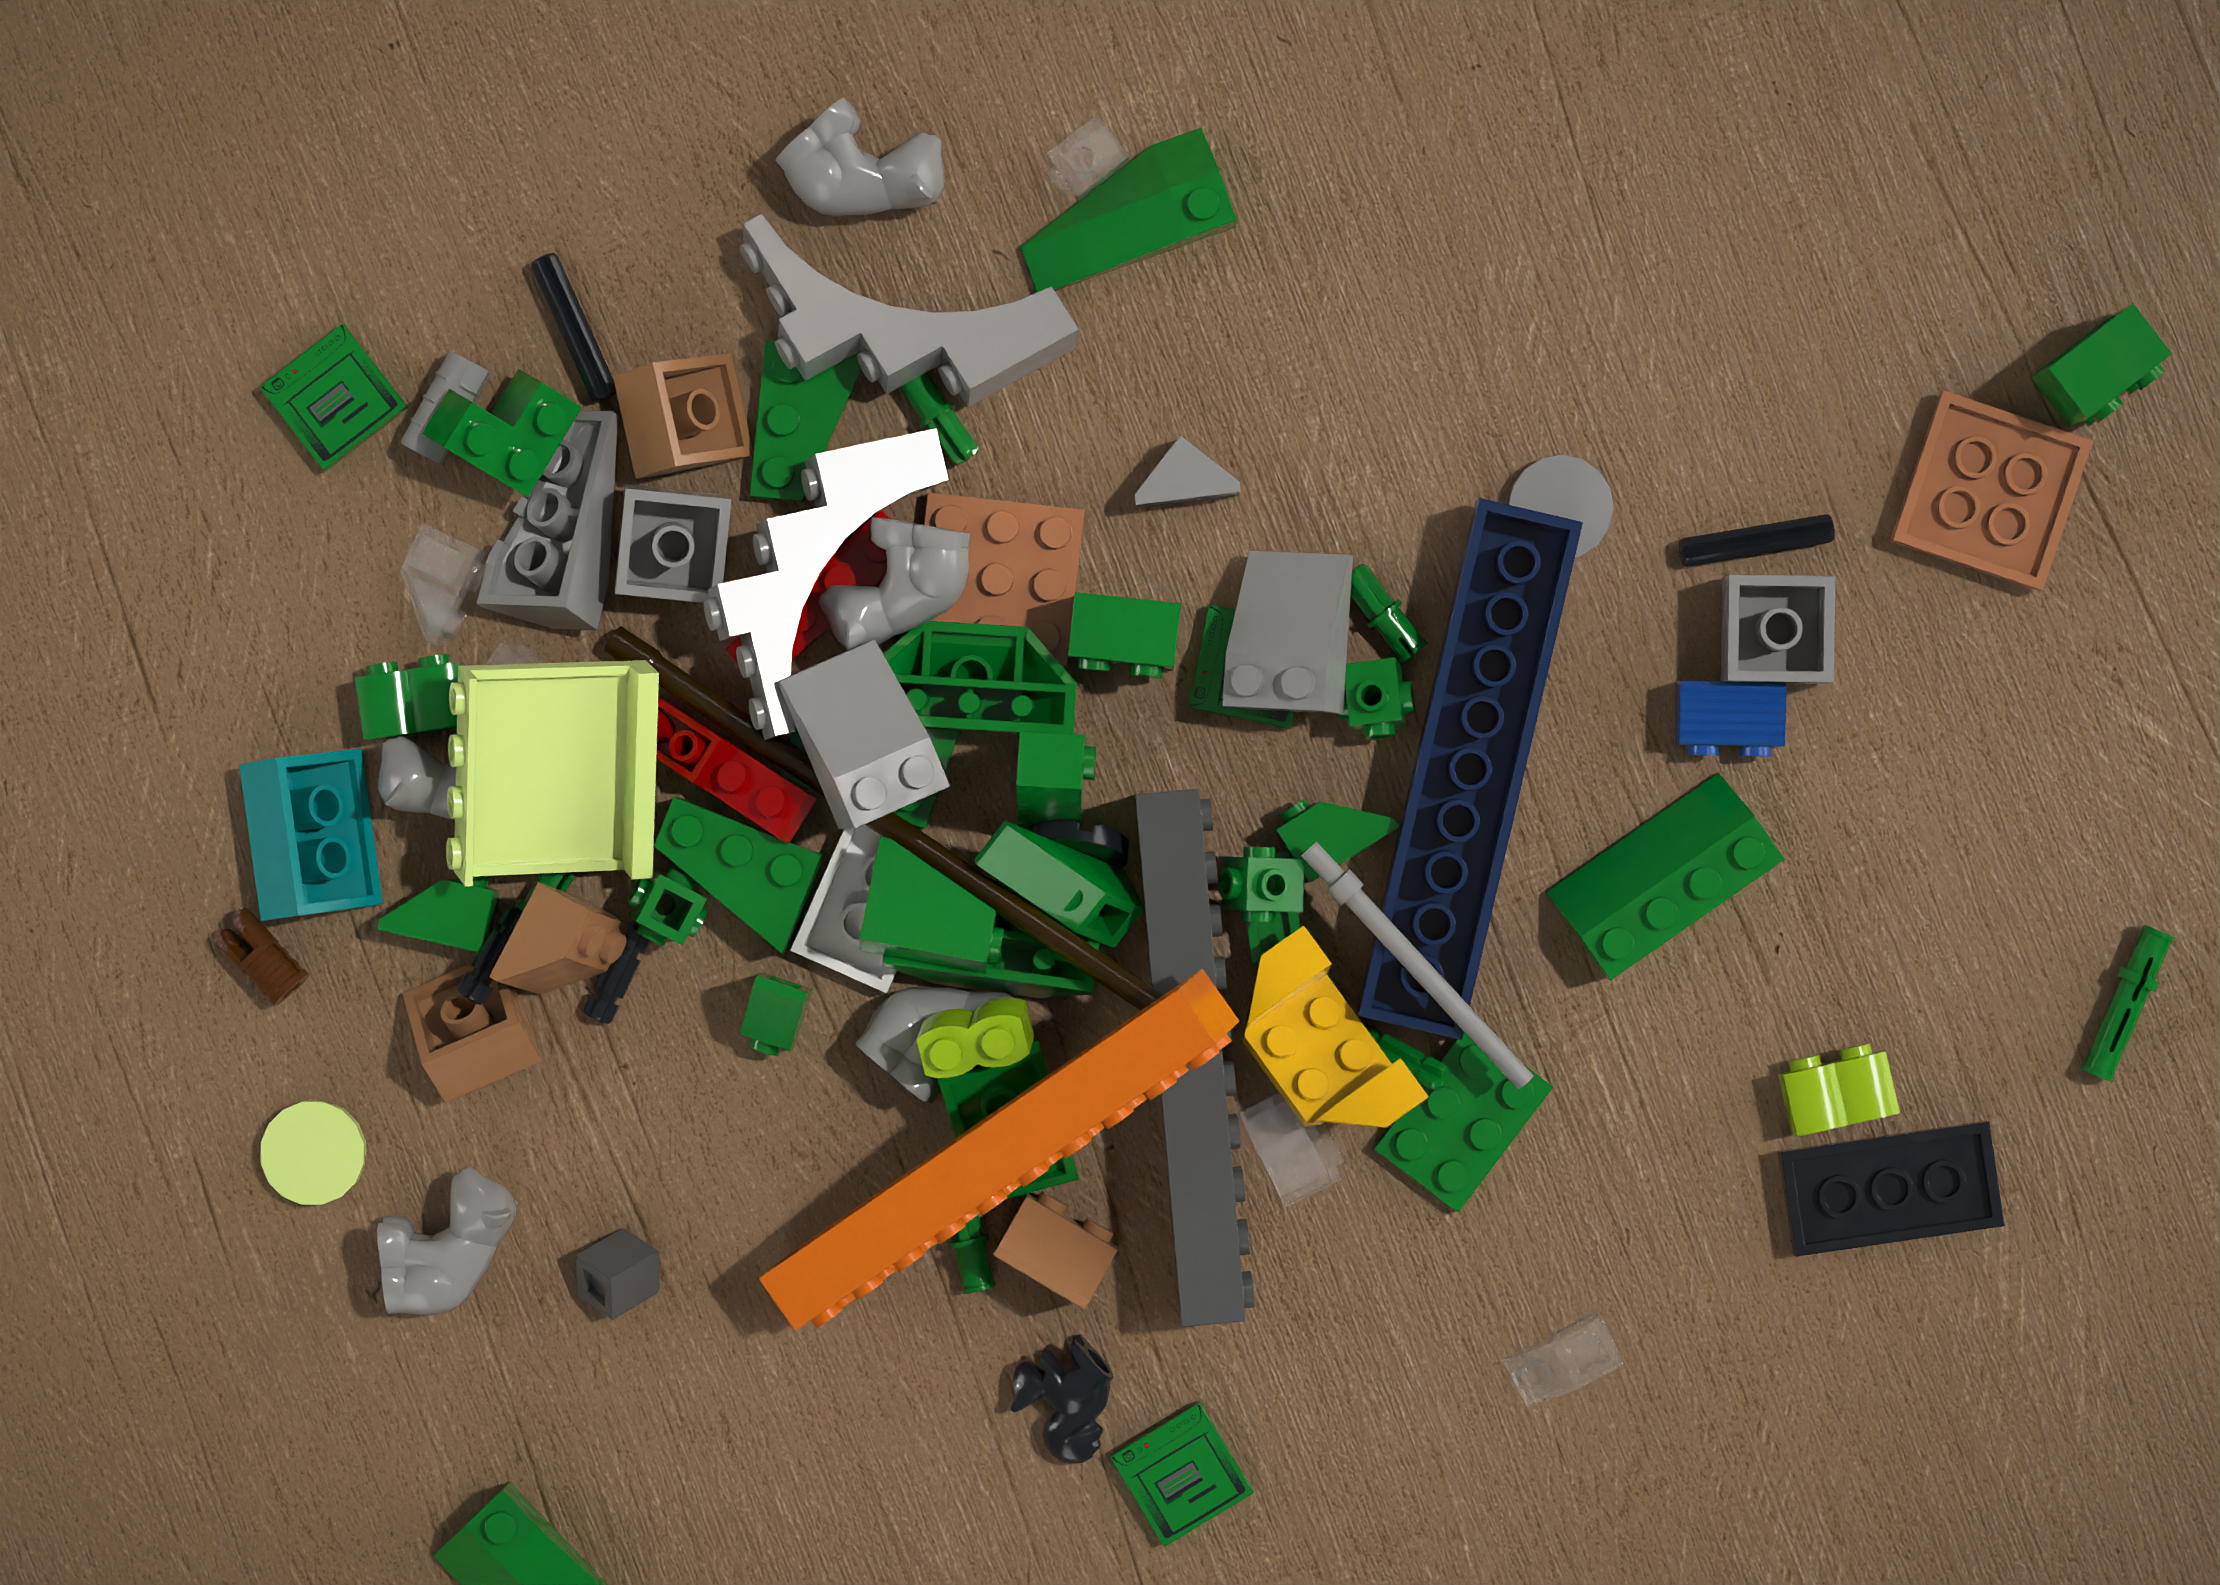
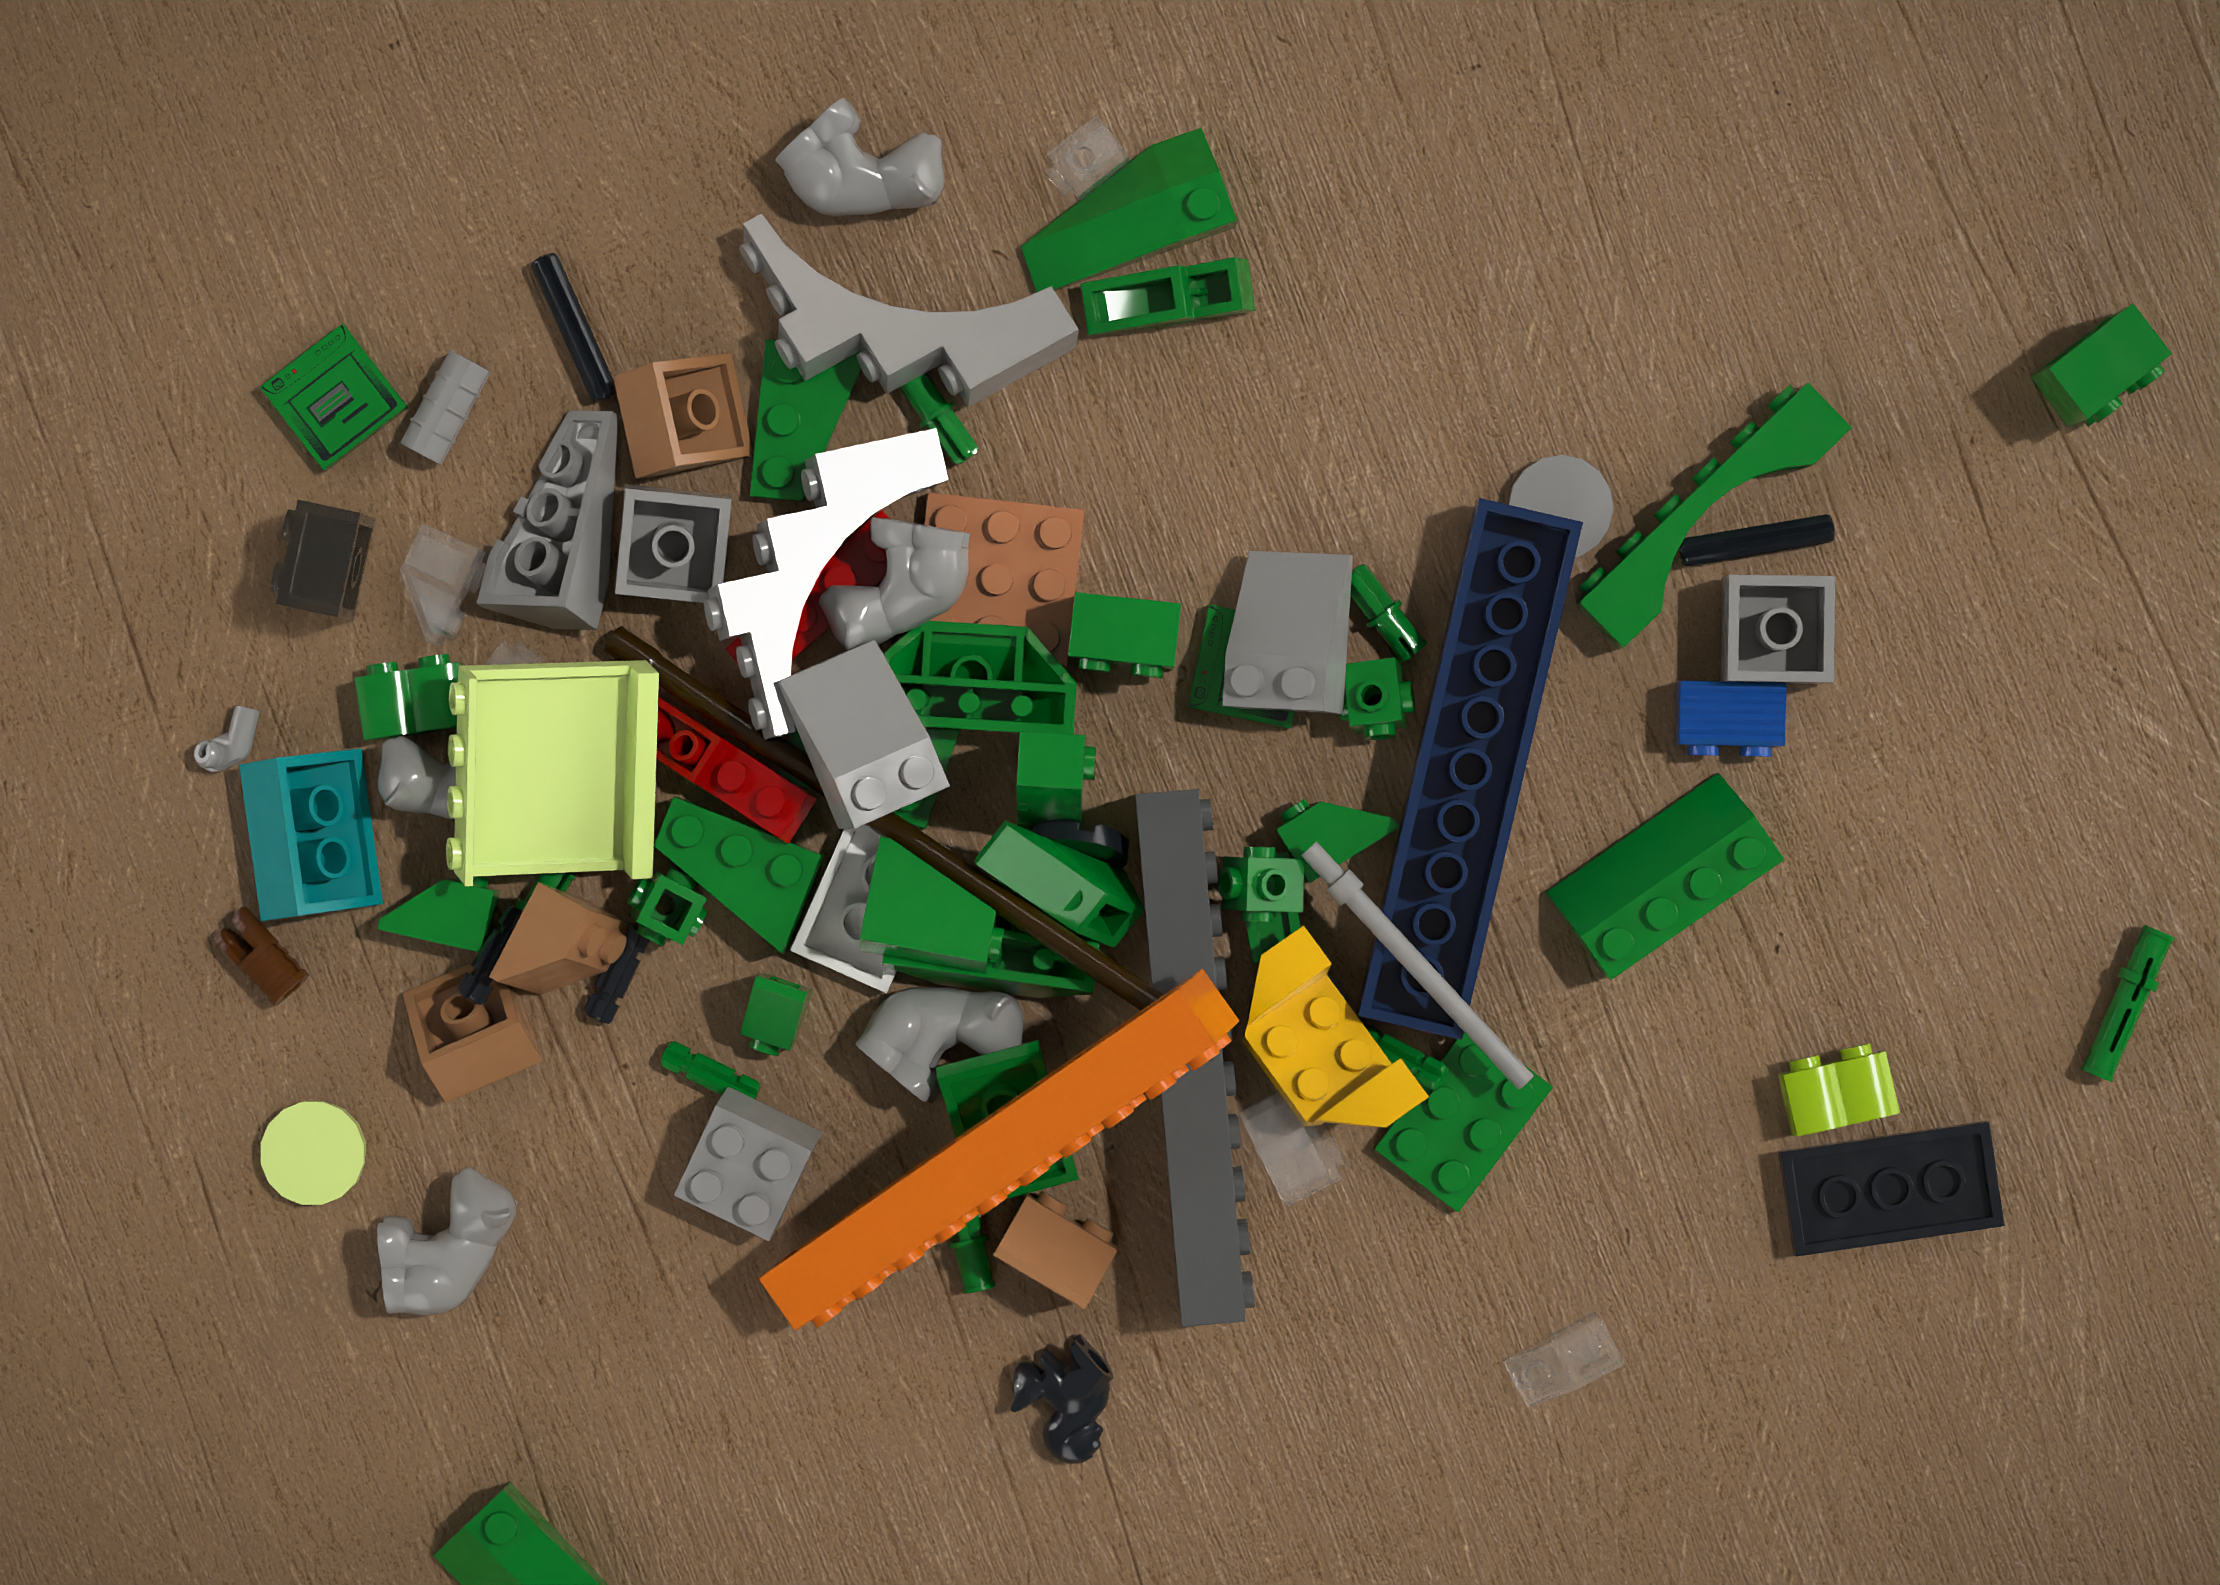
(231, 746): none -> light grey arm
(322, 559): none -> clear smoke brick
(513, 439): green brick -> none
(617, 1273): dark grey panel -> none
(706, 1071): none -> green axle
(748, 1163): none -> light grey brick
(962, 1038): lime brick -> none
(1168, 296): none -> green slope
(1182, 1474): tile -> none
(1185, 476): light grey slope -> none
(1633, 590): none -> green arch
(1991, 490): nougat plate -> none

